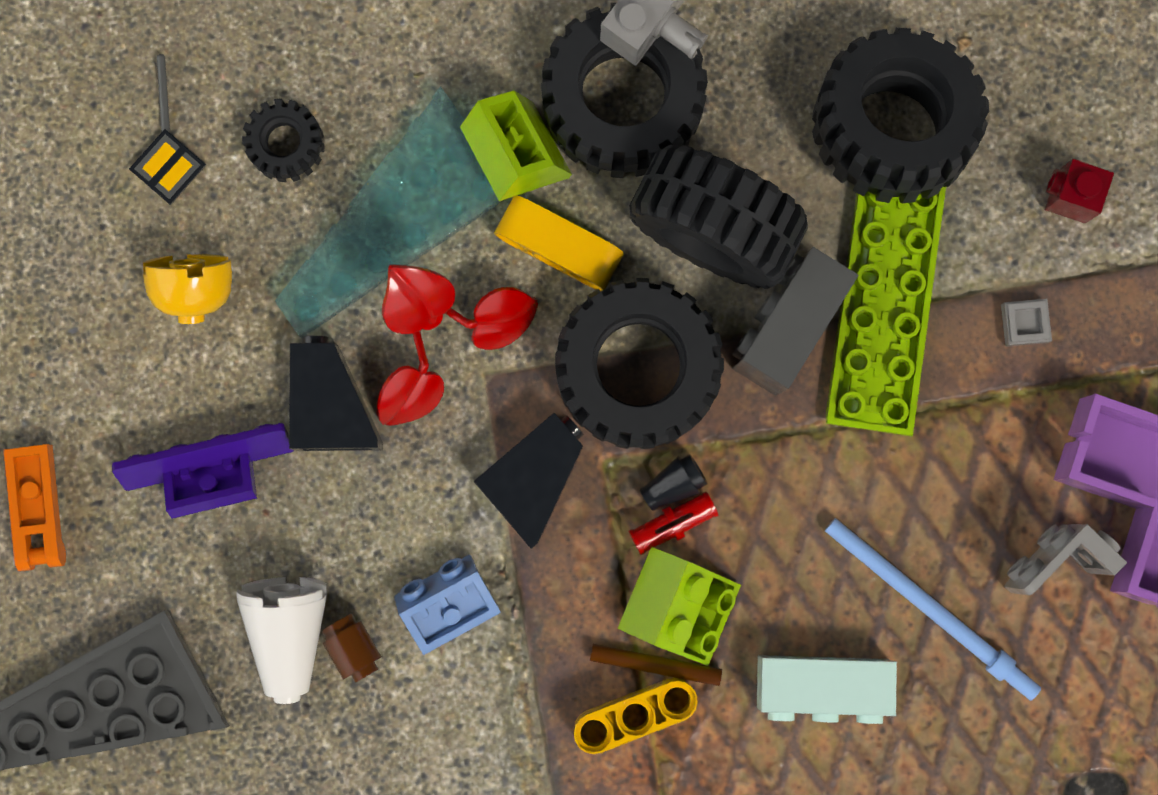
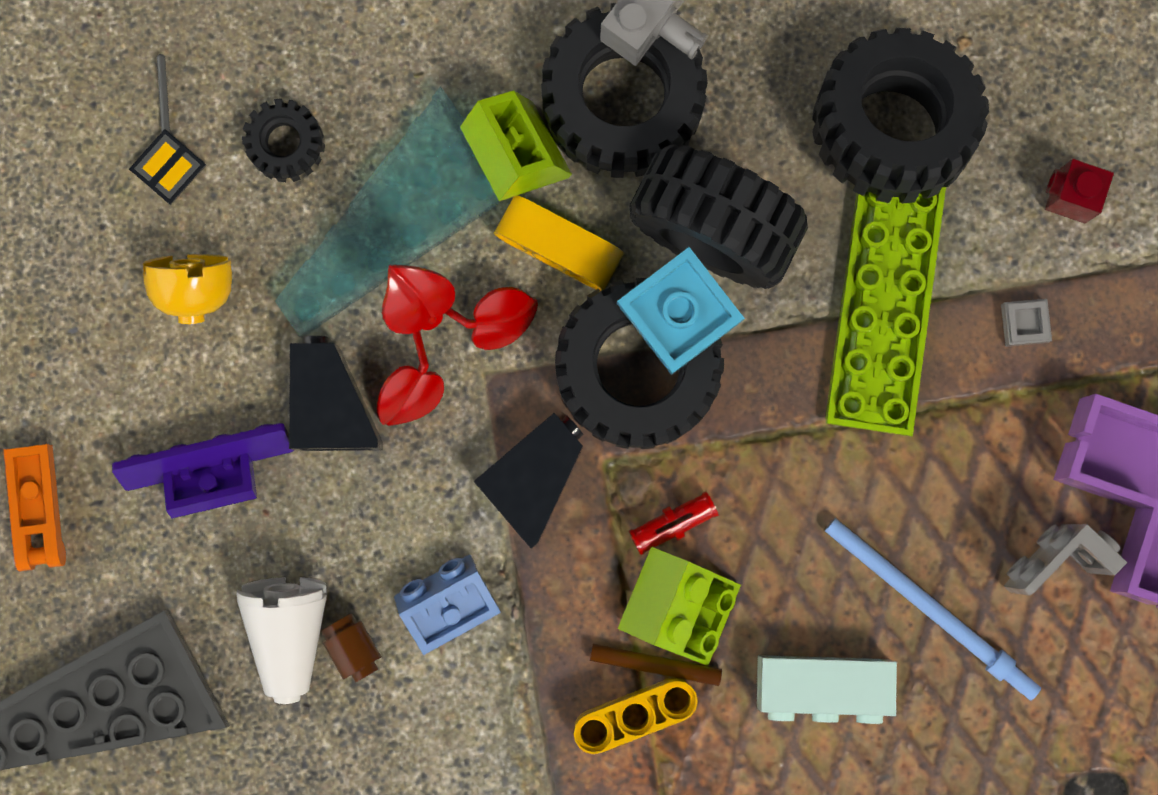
(675, 482): black cone -> none
(680, 310): none -> medium azure plate
(793, 320): dark grey brick -> none

